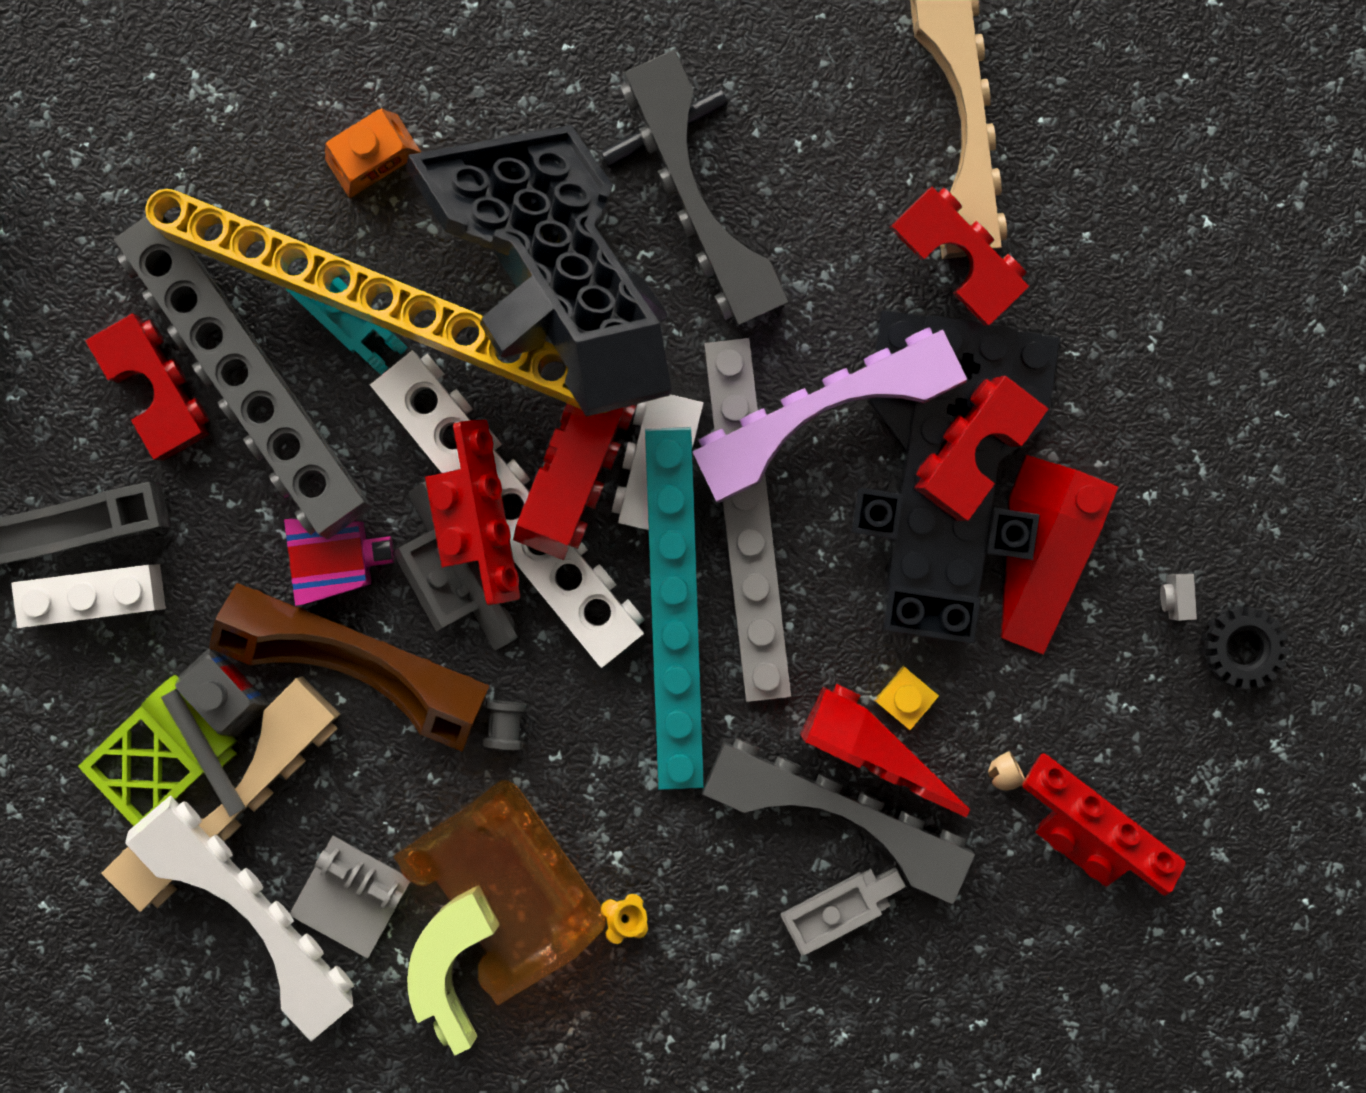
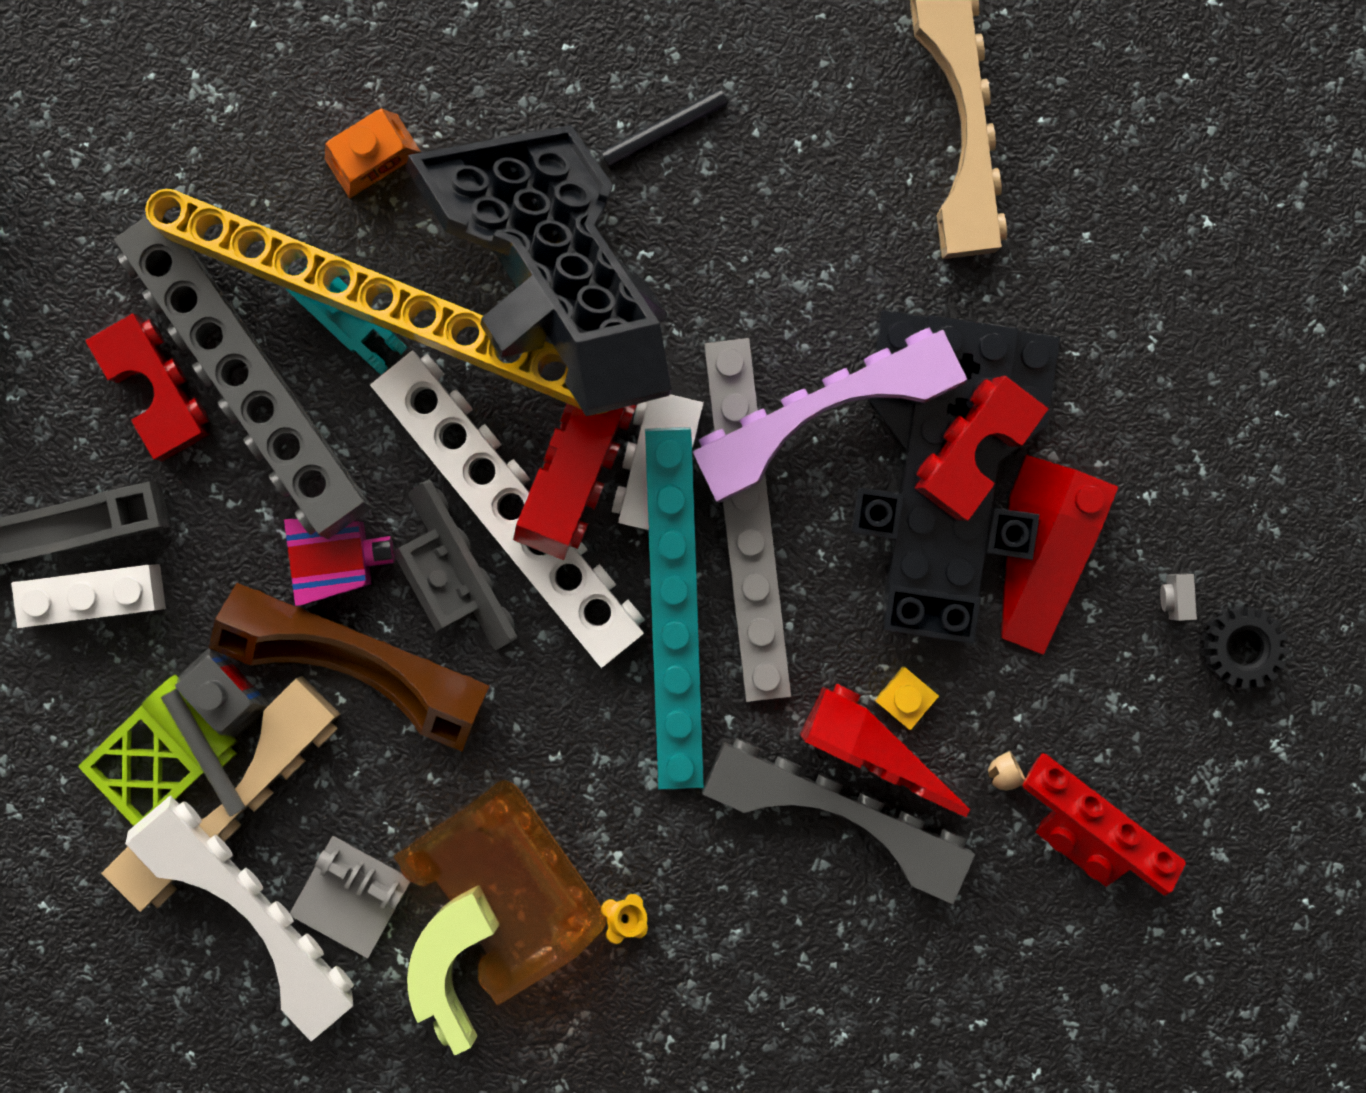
(471, 514): red bracket -> none
(504, 725): dark grey bush -> none
(663, 100): dark grey arch -> none
(841, 908): light grey hinge -> none
(991, 281): red arch -> none

